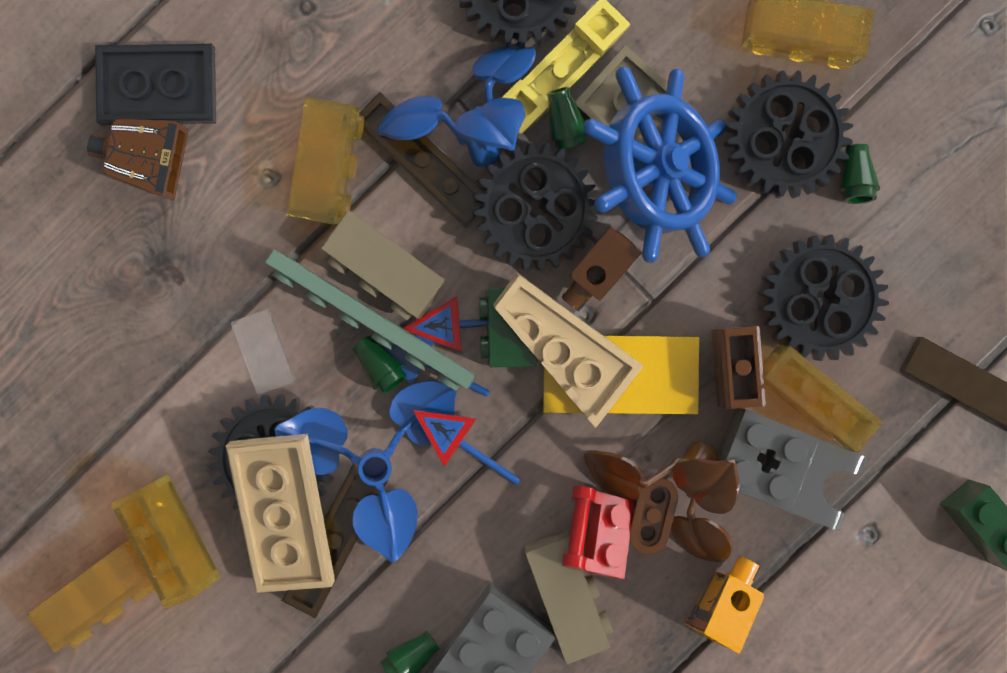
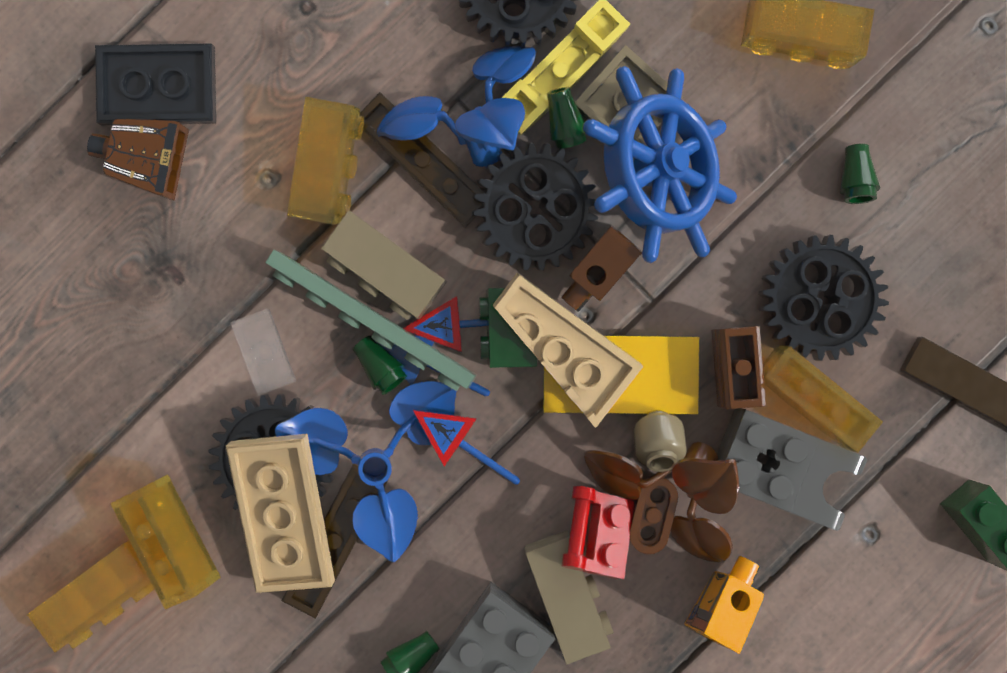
(659, 441): none -> dark tan head
(818, 149): black gear -> none

